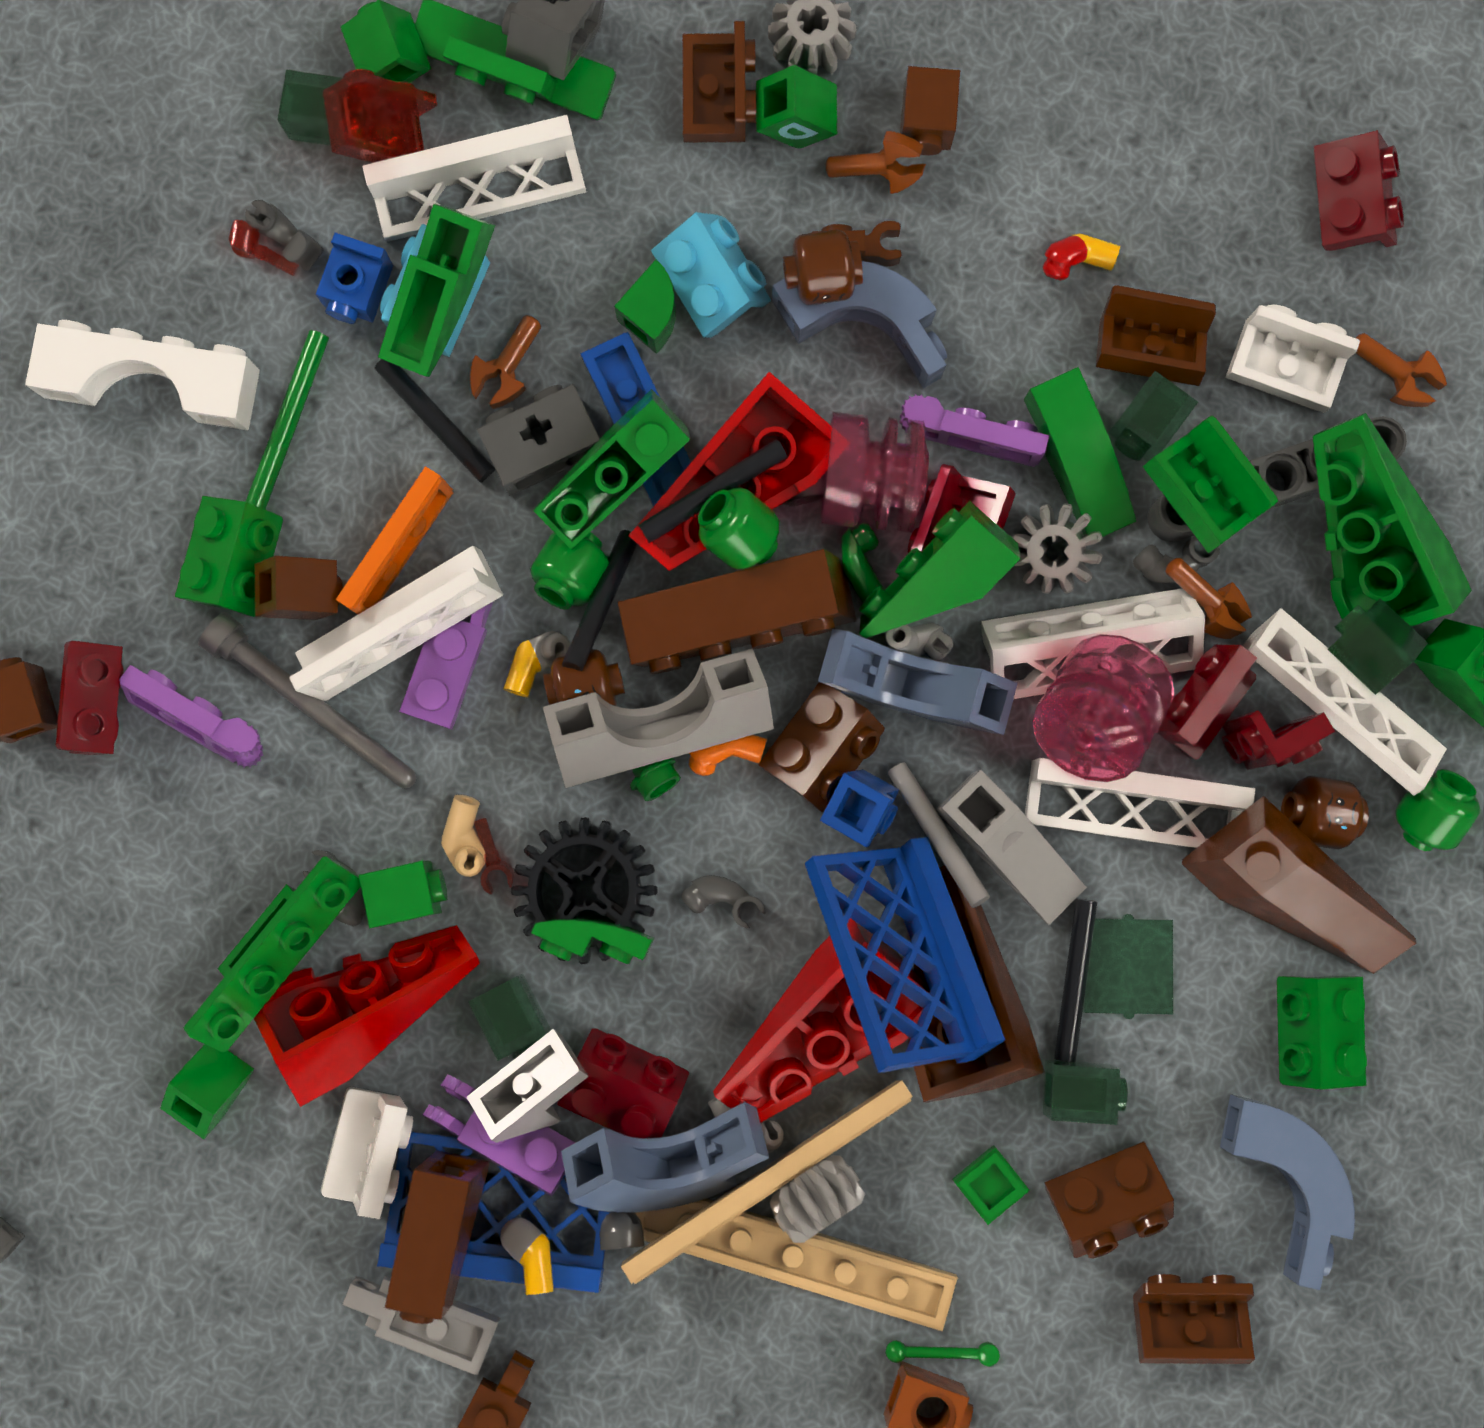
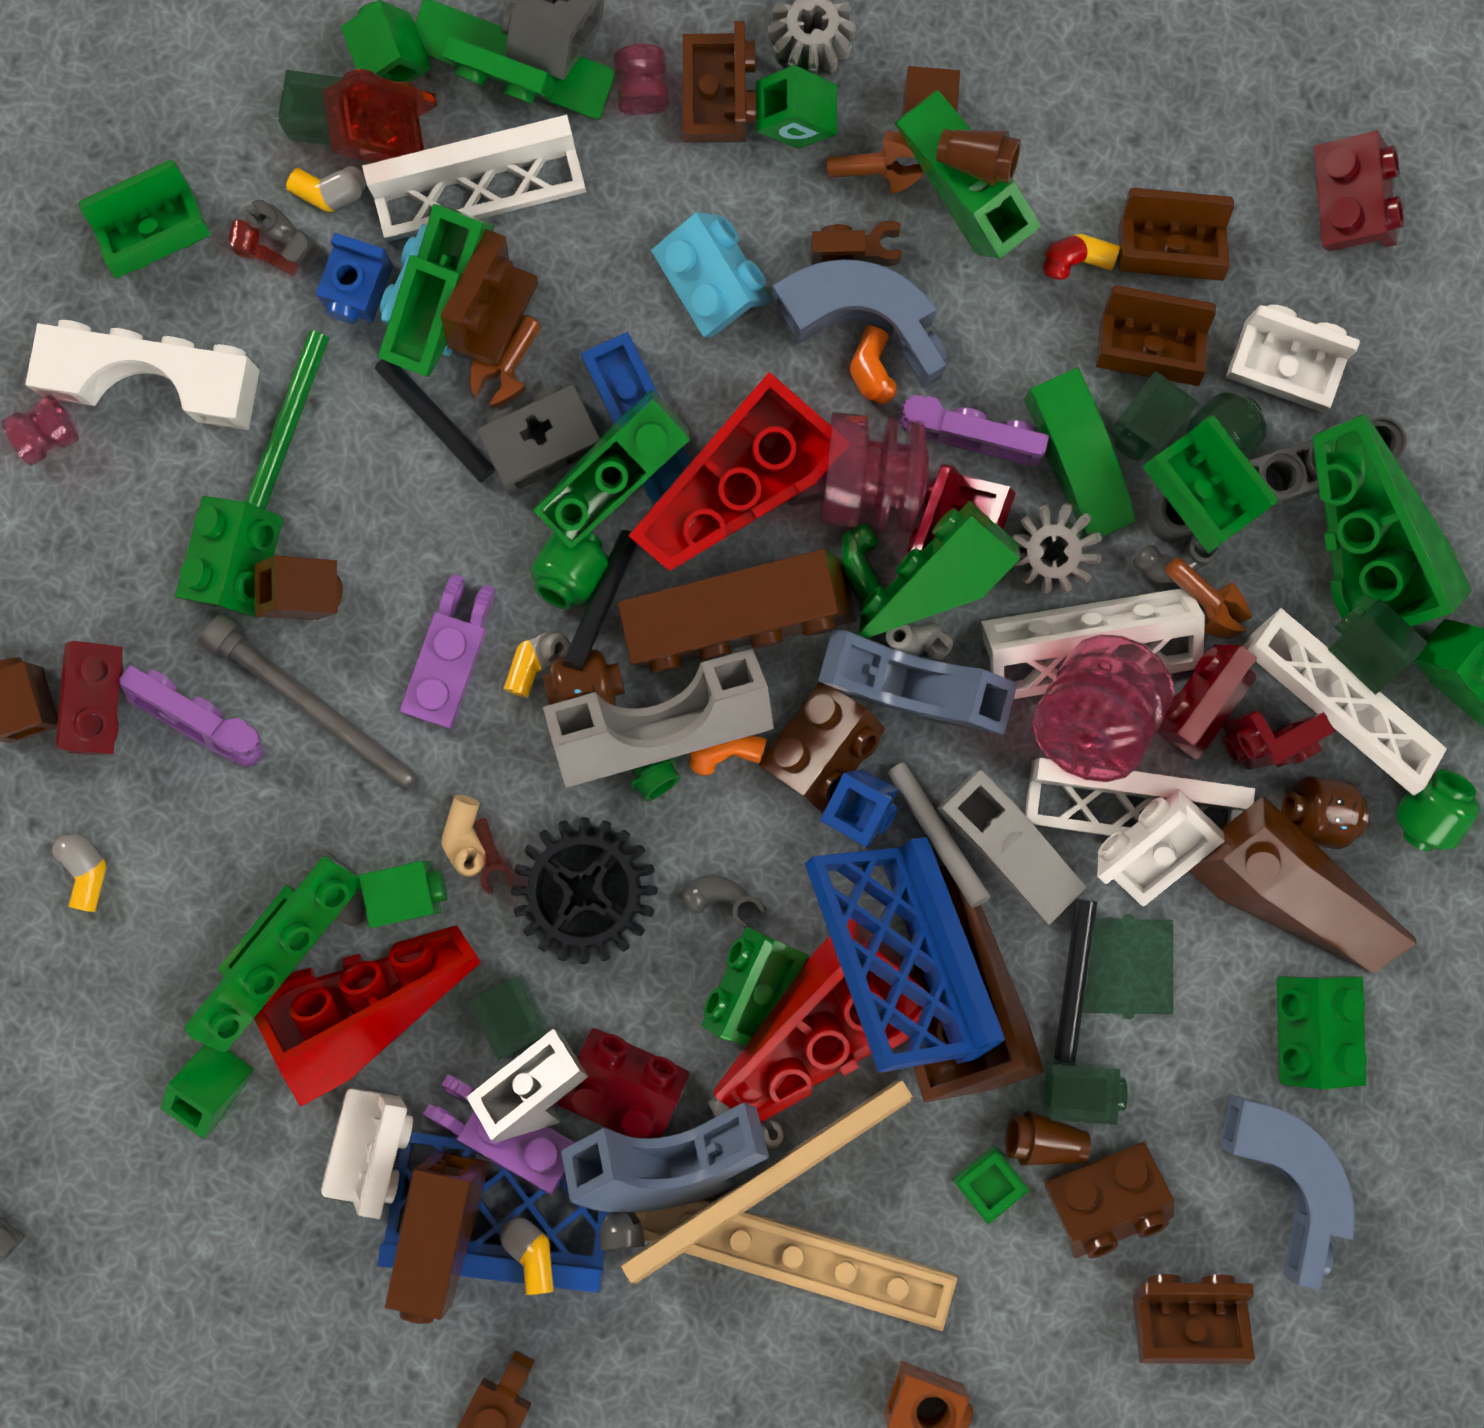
(40, 430): none -> clear pink wheel
(85, 866): none -> arm
(145, 218): none -> green bracket
(330, 192): none -> arm
(396, 542): orange tile -> none
(396, 625): white fence -> none
(456, 1339): light grey hinge -> none
(487, 301): none -> reddish brown bracket
(575, 936): green slope -> none
(641, 79): none -> clear pink wheel
(649, 307): green brick -> none
(729, 479): black bar -> none
(738, 528): green head -> none
(753, 984): none -> green bracket
(817, 1198): light grey gear -> none
(823, 267): reddish brown head -> none
(868, 370): none -> orange arm
(980, 153): none -> reddish brown cone
(986, 1352): green hinge -> none
(988, 215): none -> green slope
(1040, 1141): none -> reddish brown cone
(1159, 847): none -> white bracket
(1175, 234): none -> reddish brown bracket
(1238, 416): none -> clear green head
(1403, 371): dark orange bar -> none

